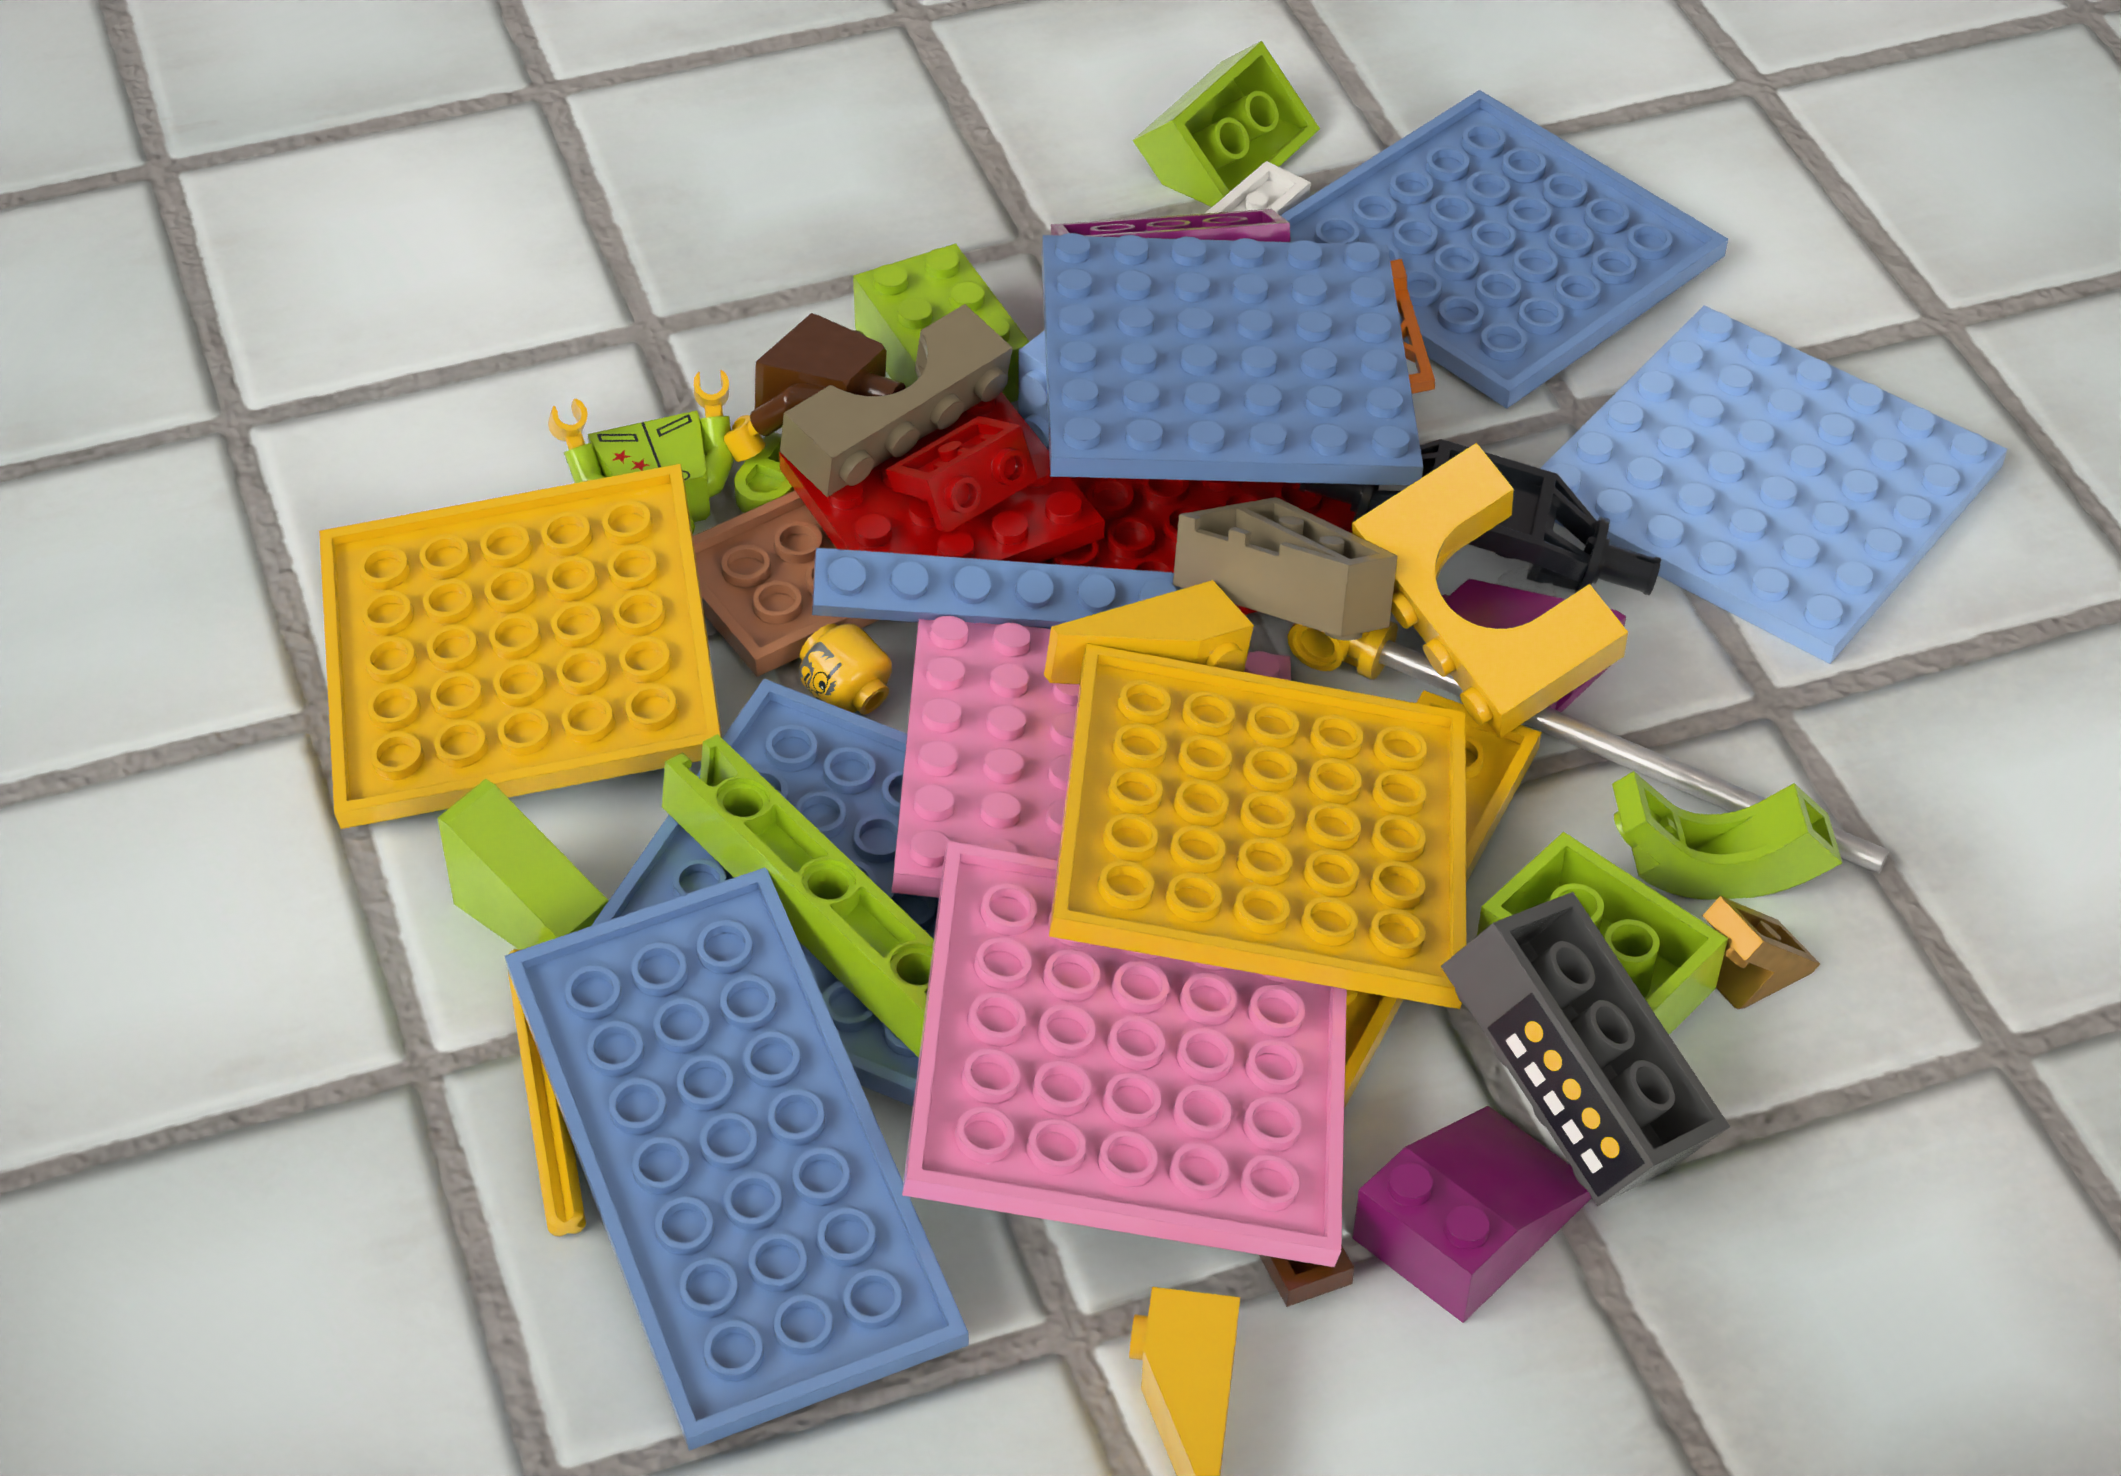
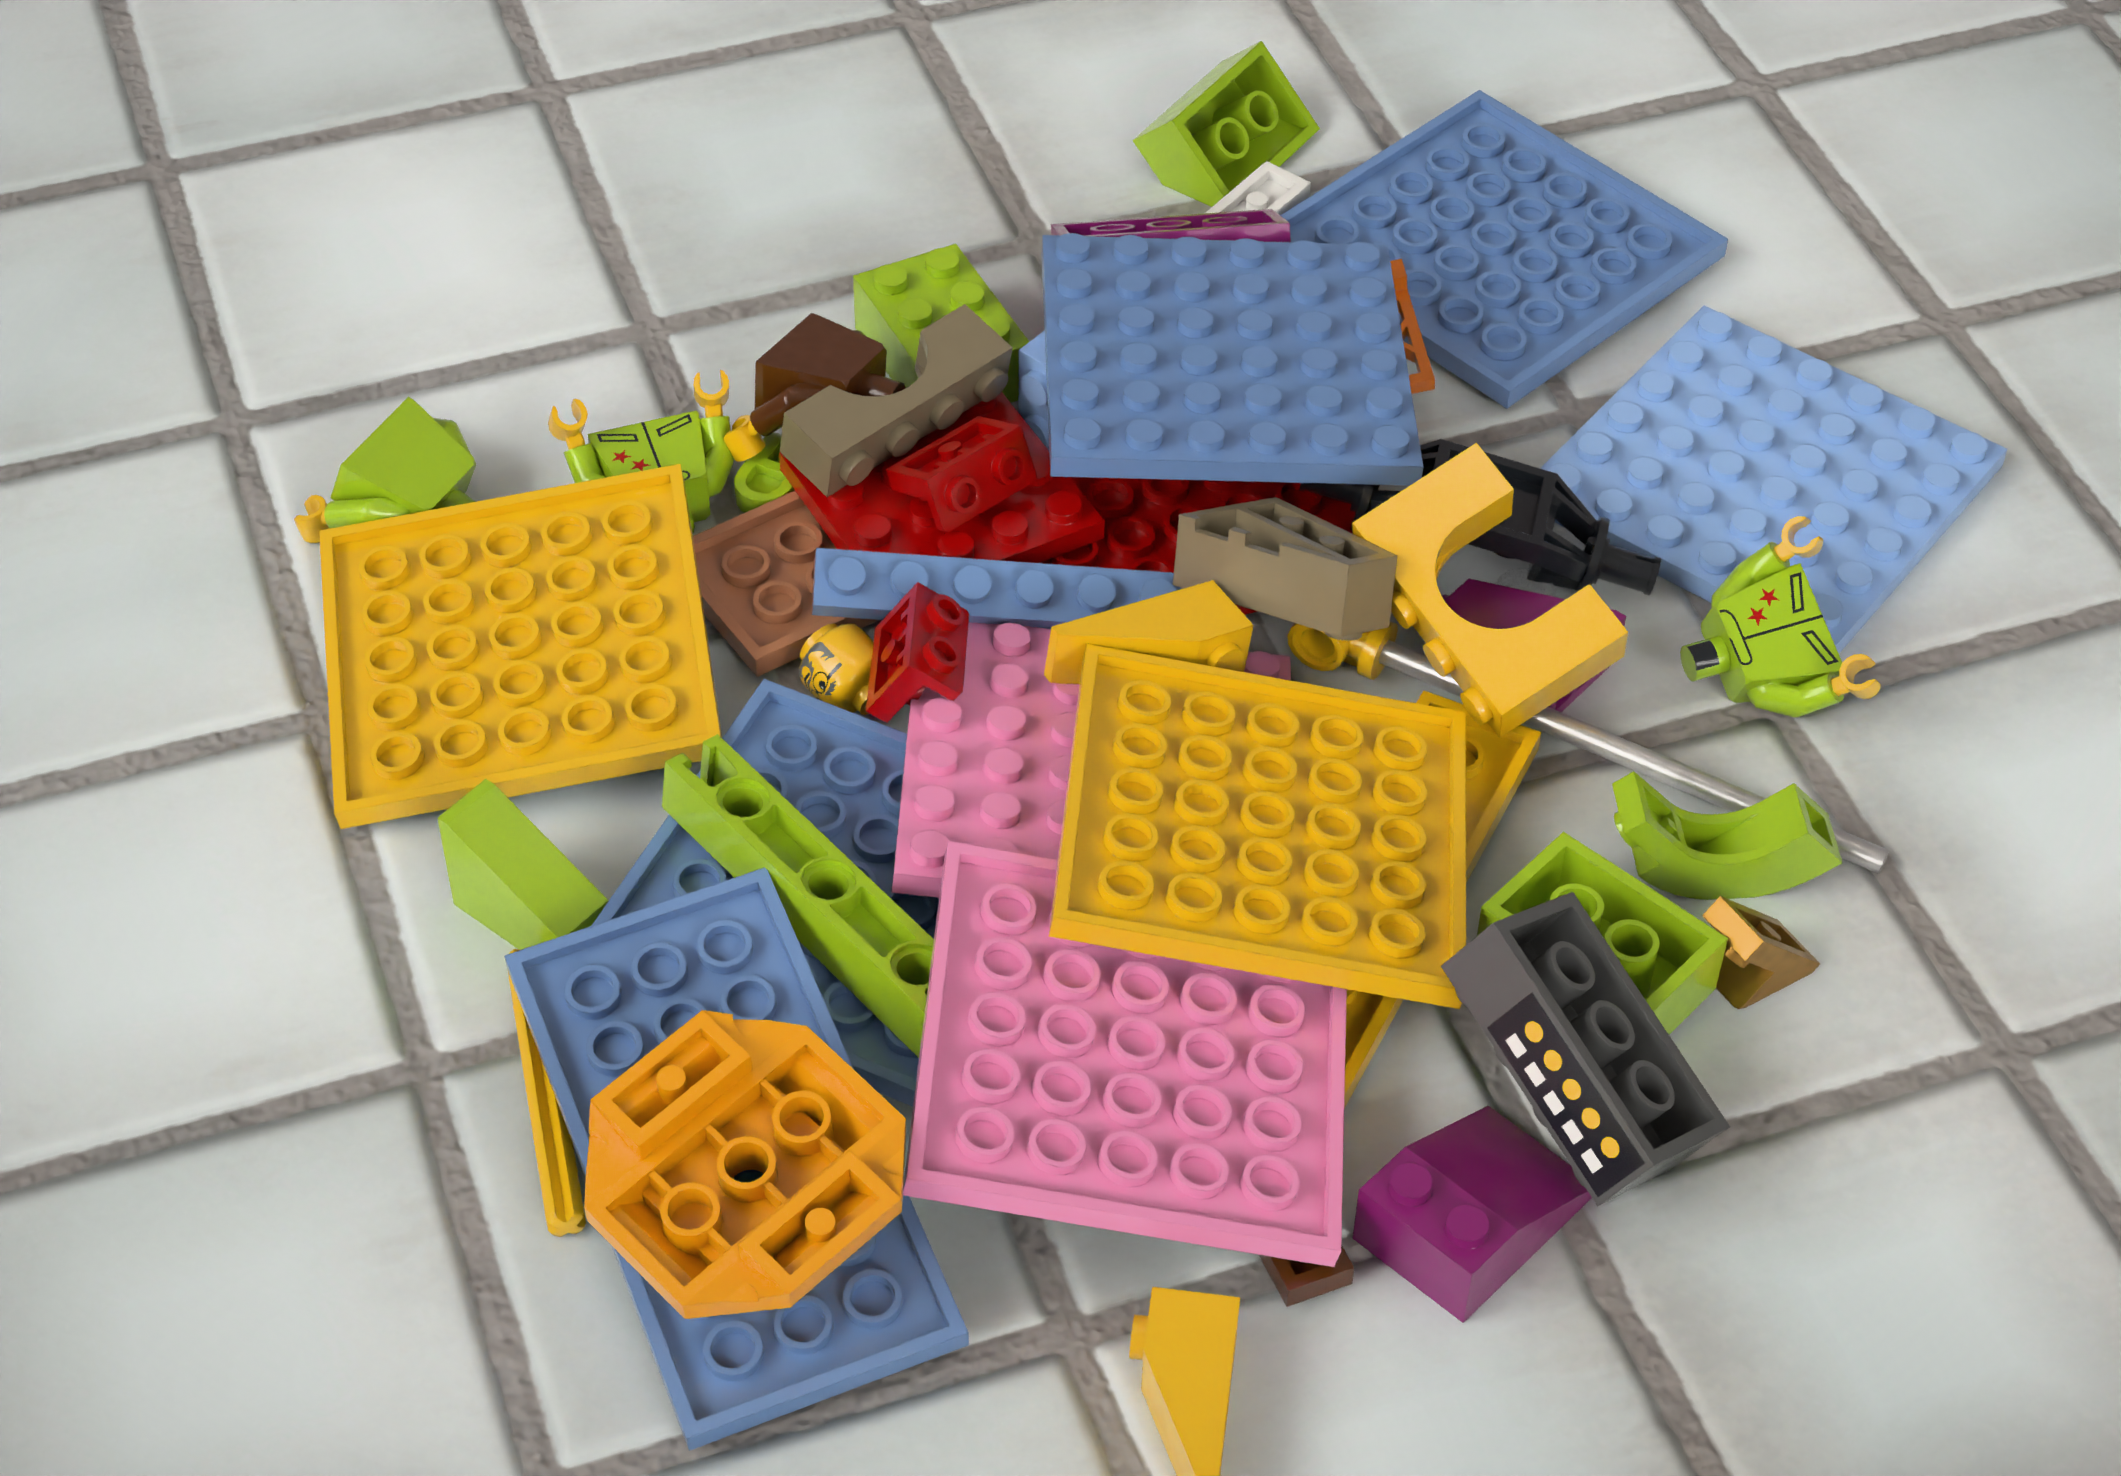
(399, 470): none -> lime torso
(728, 1102): none -> light orange piece
(917, 648): none -> red bracket
(1772, 637): none -> lime torso

